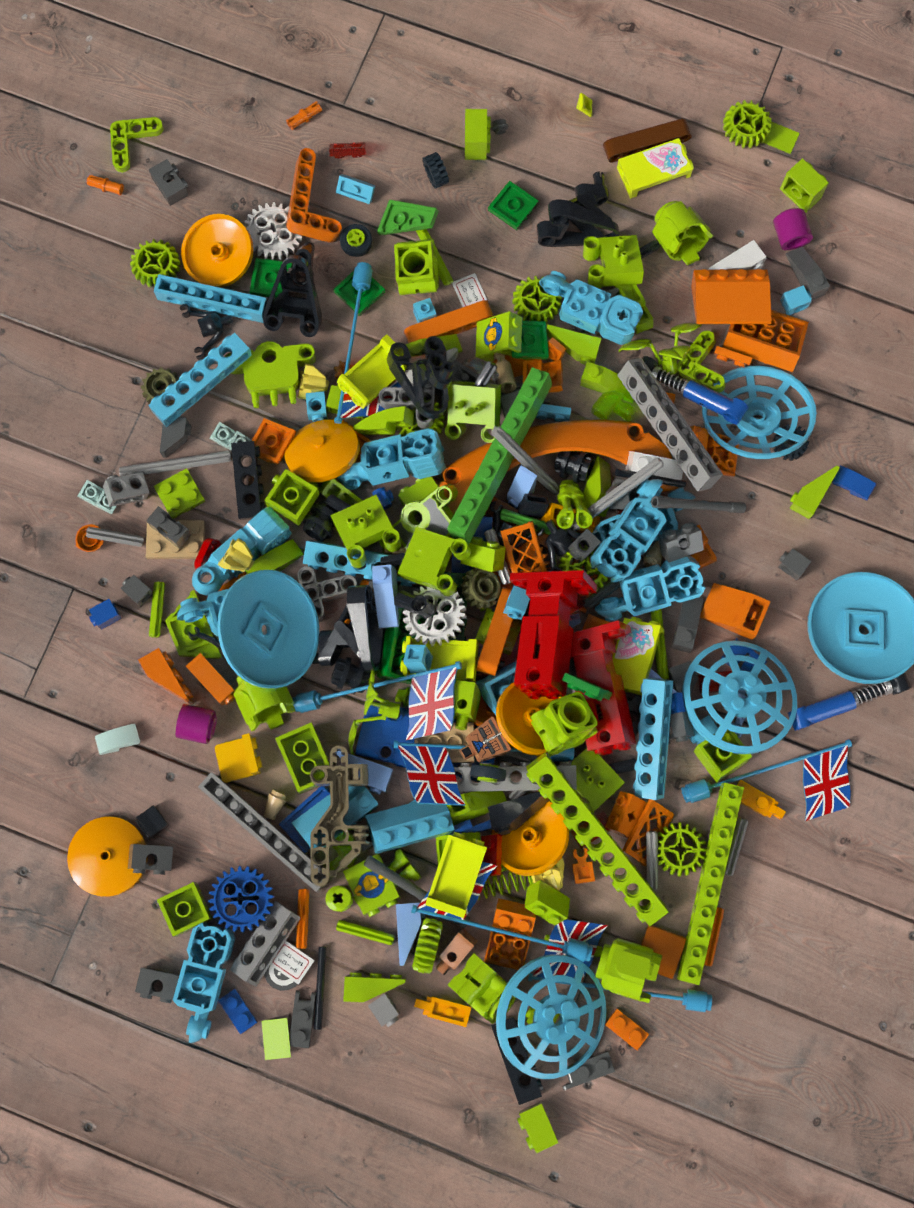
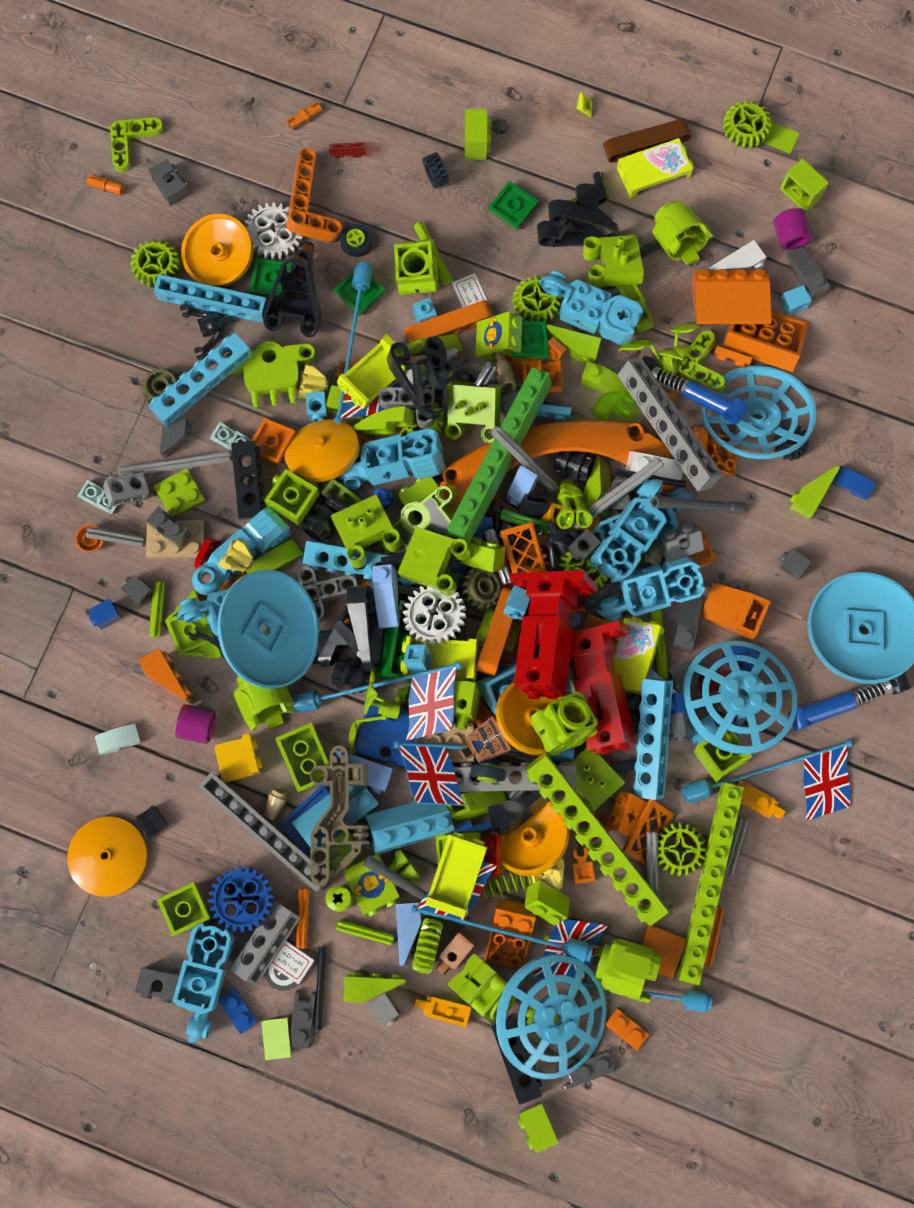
(161, 854): dark grey brick -> none
(211, 680): orange slope -> none
(355, 188): medium azure plate -> none
(406, 217): bright green wing -> none
(414, 604): black piece -> none
(590, 689): green plate -> none

